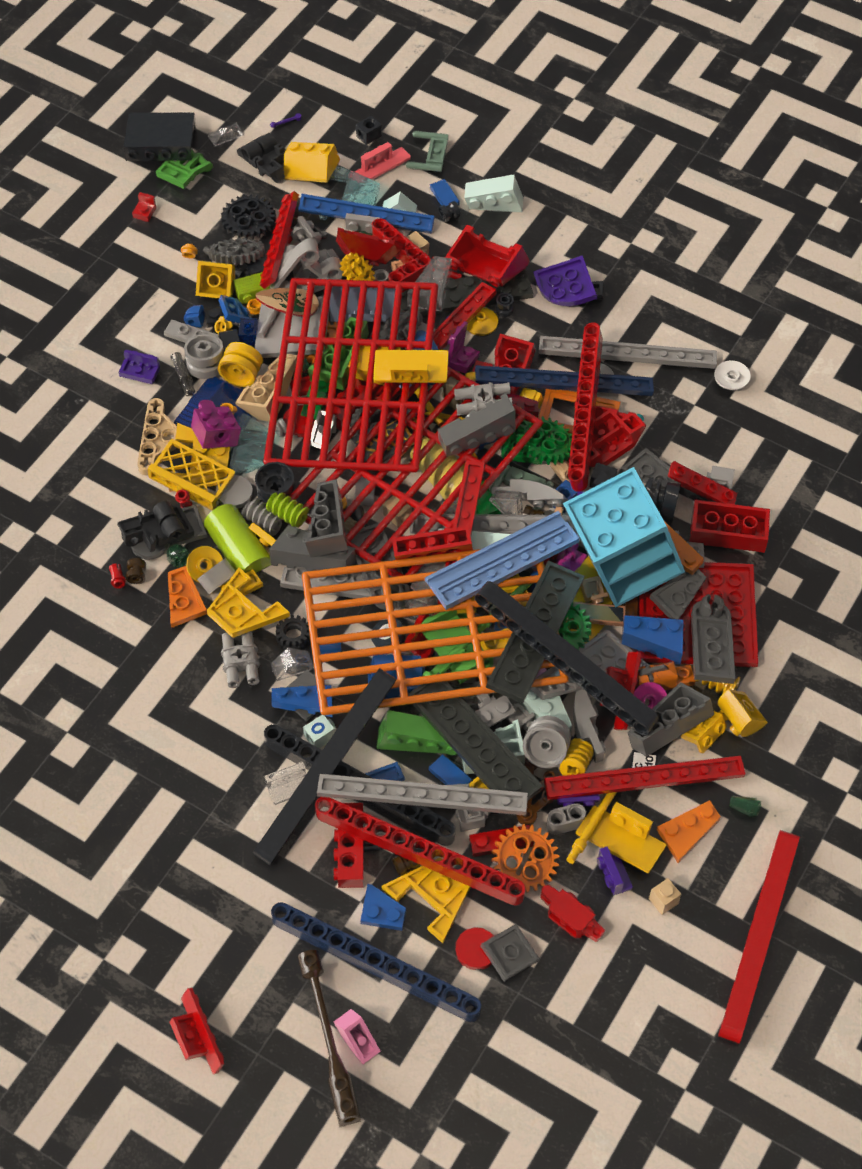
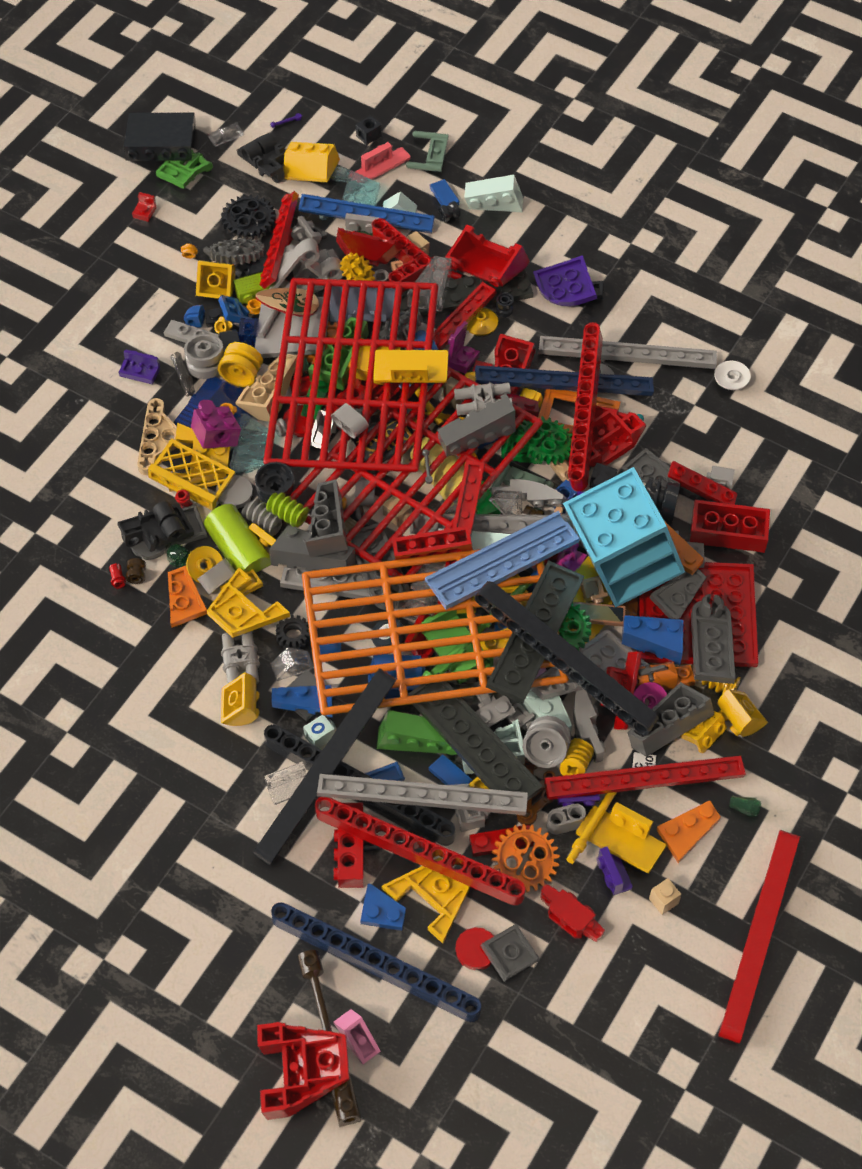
(194, 1033): red bracket -> none
(239, 701): none -> yellow brick
(311, 1066): none -> red wedge
(349, 420): none -> light grey beam
(404, 865): dark brown wheel -> none
(428, 479): none -> dark grey hinge

